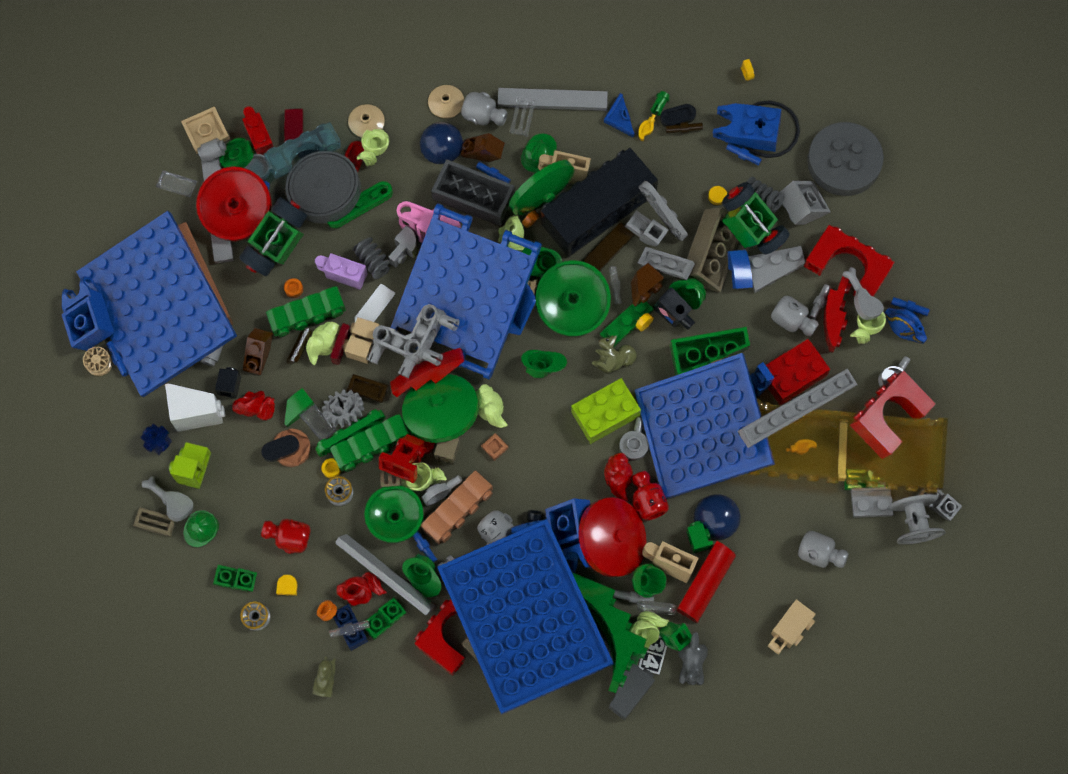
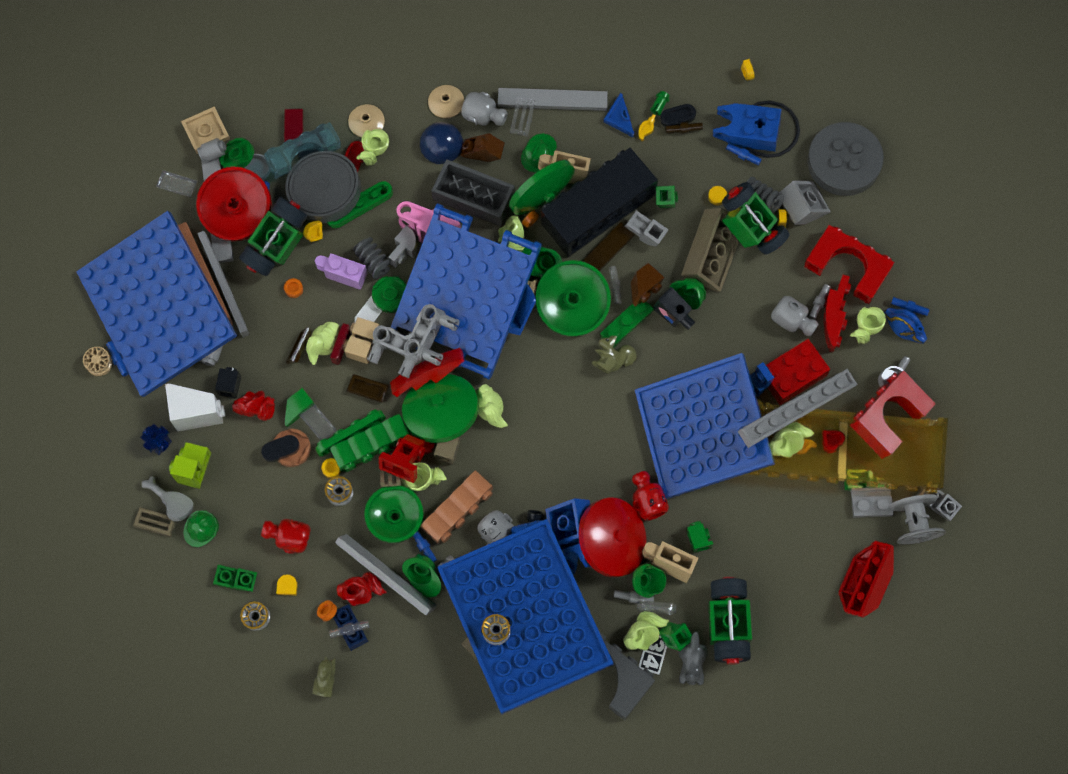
(86, 316): blue brick -> none
(223, 284): none -> light grey tile
(257, 131): red brick -> none
(257, 351): reddish brown slope -> none
(308, 310): green brick -> none
(313, 231): none -> yellow tile
(352, 408): light grey gear -> none
(385, 618): green slope -> none
(388, 293): none -> green tile
(433, 644): red arch -> none
(440, 491): light grey piece -> none
(492, 172): blue bar -> none
(494, 447): nougat tile -> none
(501, 623): none -> wheel
(542, 363): green piece -> none
(605, 410): lime brick -> none
(615, 625): green arch -> none
(618, 475): red hair -> none
(634, 443): light grey piece -> none
(644, 322): yellow tile -> none
(666, 196): none -> green brick
(667, 215): light grey plate -> none
(667, 263): light grey plate -> none
(706, 582): red brick -> none
(707, 348): green wedge -> none
(718, 515): dark blue piece -> none
(730, 621): none -> brick
(741, 270): blue slope -> none
(773, 266): light grey wing -> none
(782, 217): none -> yellow tile
(789, 440): none -> yellowish green hair
(791, 626): tan brick -> none
(821, 550): light grey piece -> none
(832, 440): none -> red tile
(865, 304): light grey piece -> none
(867, 579): none -> red wedge

